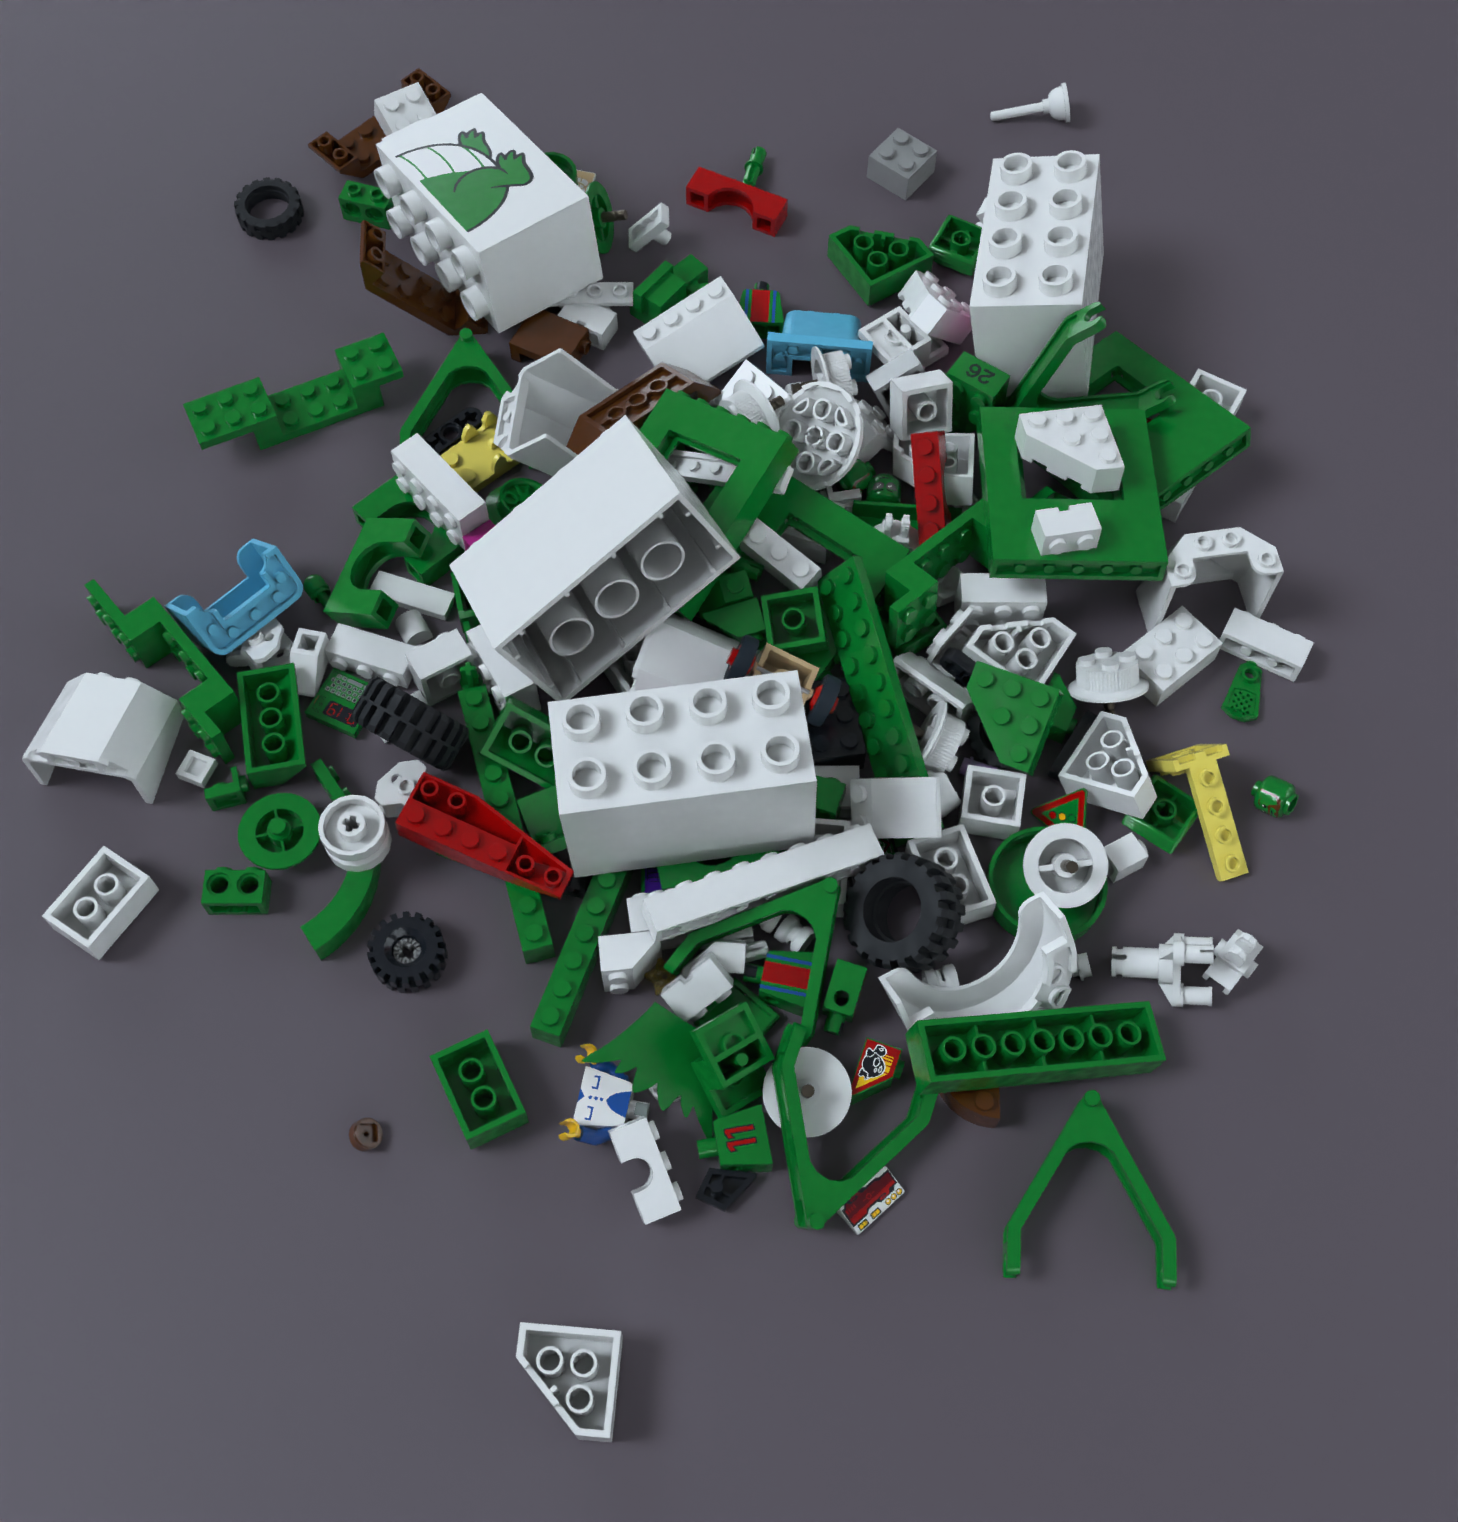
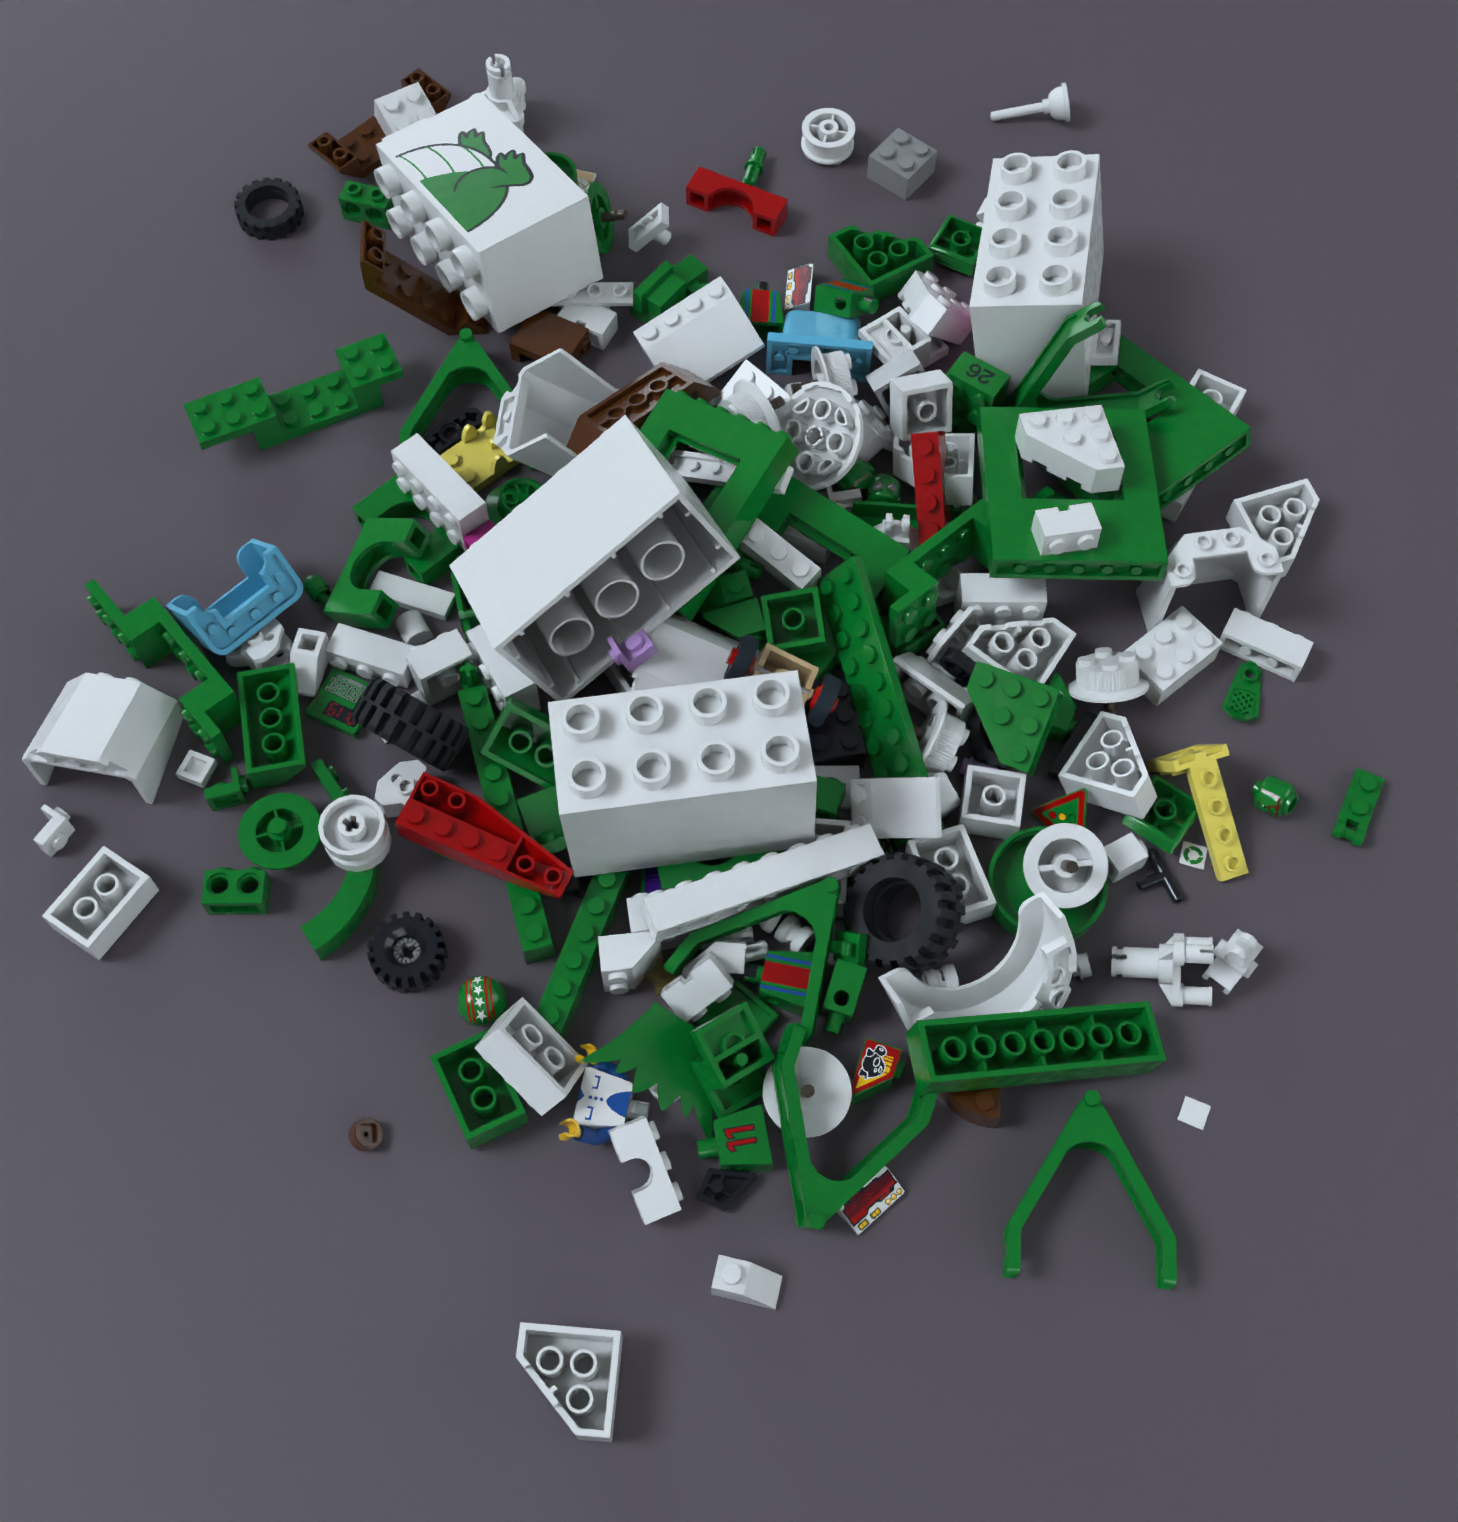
(55, 832): none -> white bracket
(481, 1001): none -> green helmet
(505, 91): none -> white wheel
(531, 1056): none -> white brick
(633, 650): none -> lavender bracket
(745, 1282): none -> white slope
(799, 288): none -> slope
(828, 136): none -> white wheel
(849, 946): none -> green tile
(855, 301): none -> green torso
(1106, 344): none -> white plate
(1161, 876): none -> black piece
(1193, 855): none -> white sticker
(1194, 1112): none -> white sticker
(1277, 516): none -> white brick
(1357, 806): none -> green plate

